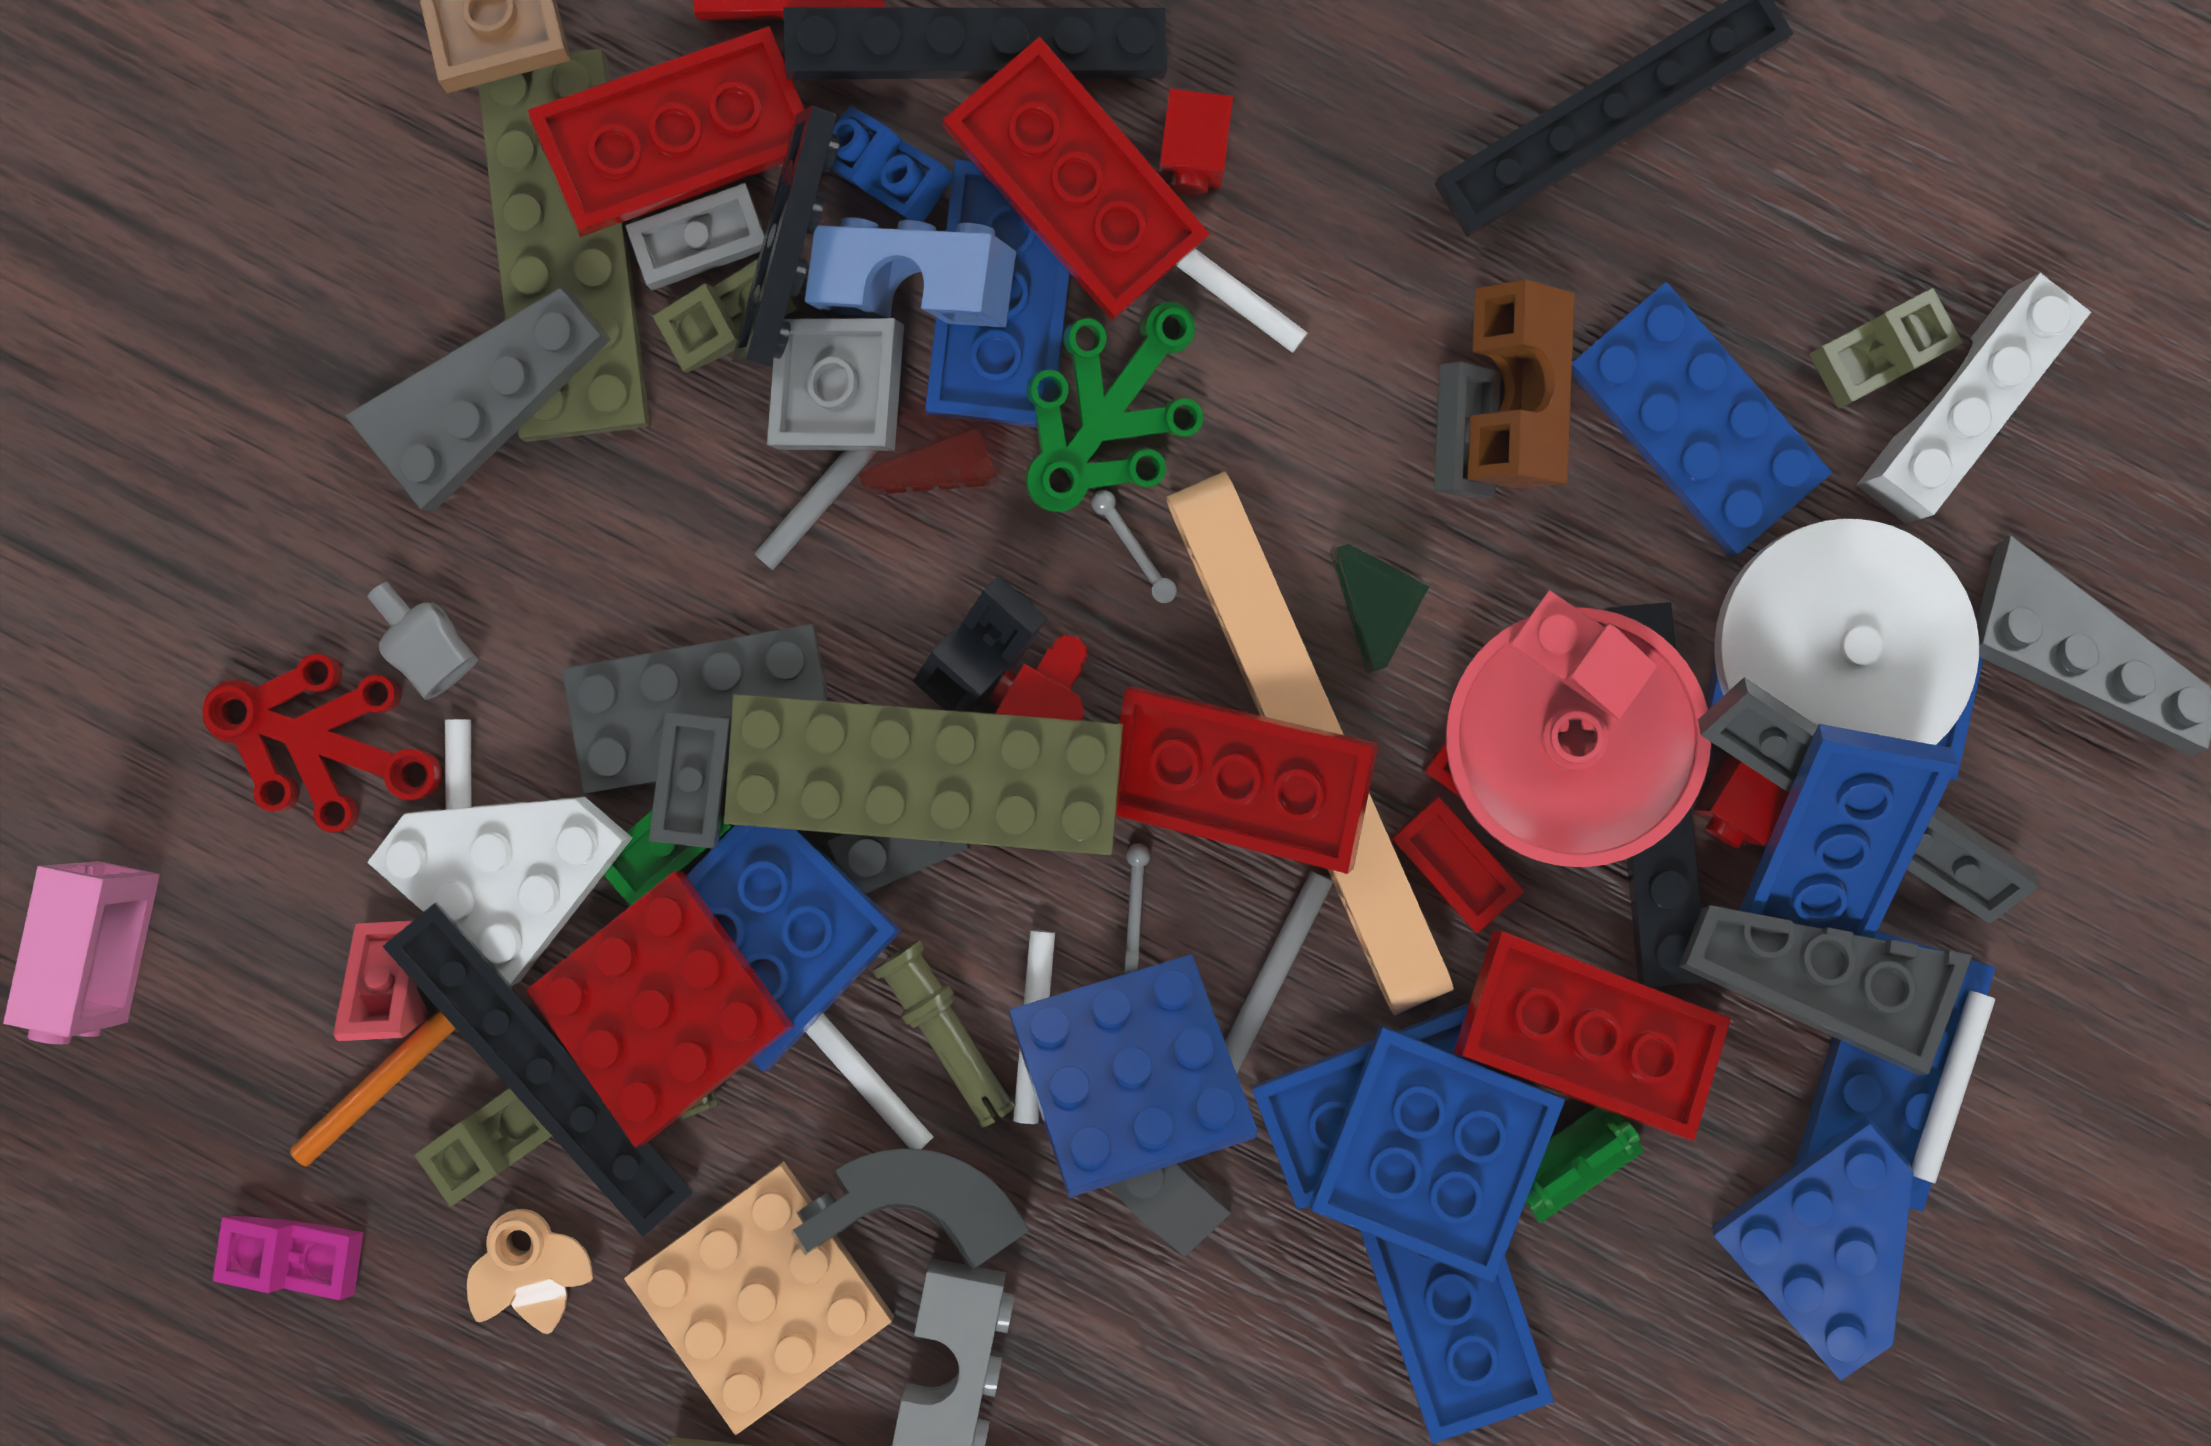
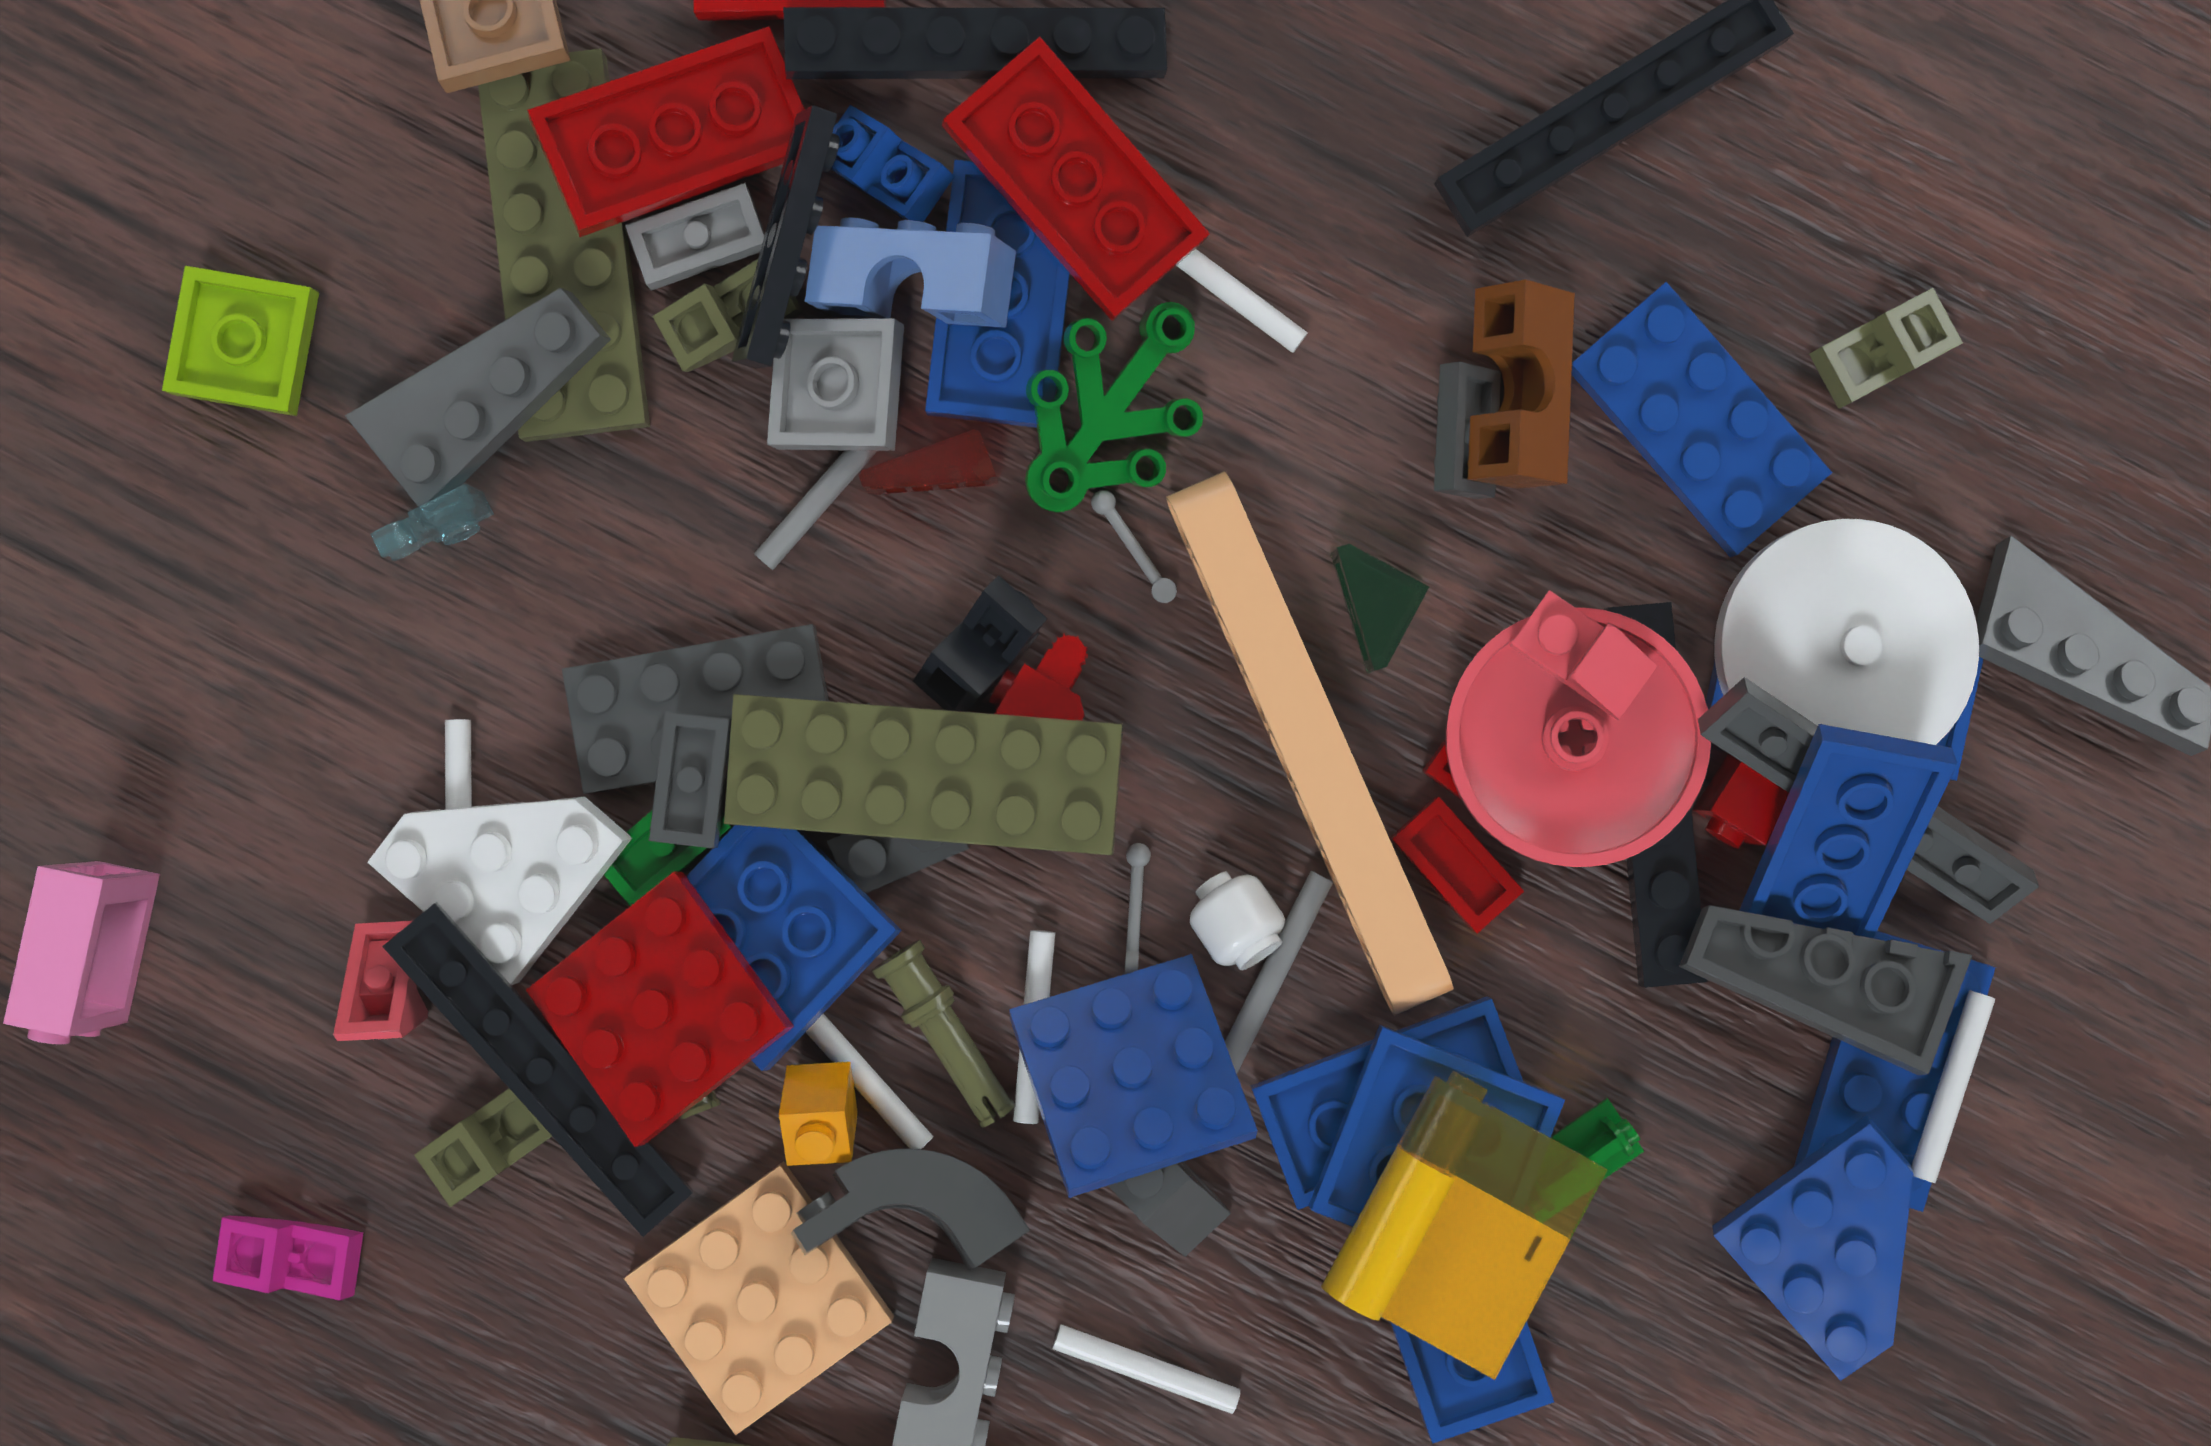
(240, 340): none -> lime plate
(311, 738): red plant -> none
(371, 1089): orange bar -> none
(421, 643): light grey piece -> none
(445, 518): none -> clear light blue plate
(529, 1279): light nougat plate -> none
(818, 1113): none -> light orange brick
(1146, 1369): none -> white bar
(1195, 140): red brick -> none
(1237, 920): none -> white head
(1244, 778): red plate -> none
(1464, 1226): none -> clear yellow door
(1592, 1035): red plate -> none
(2000, 370): white arch -> none

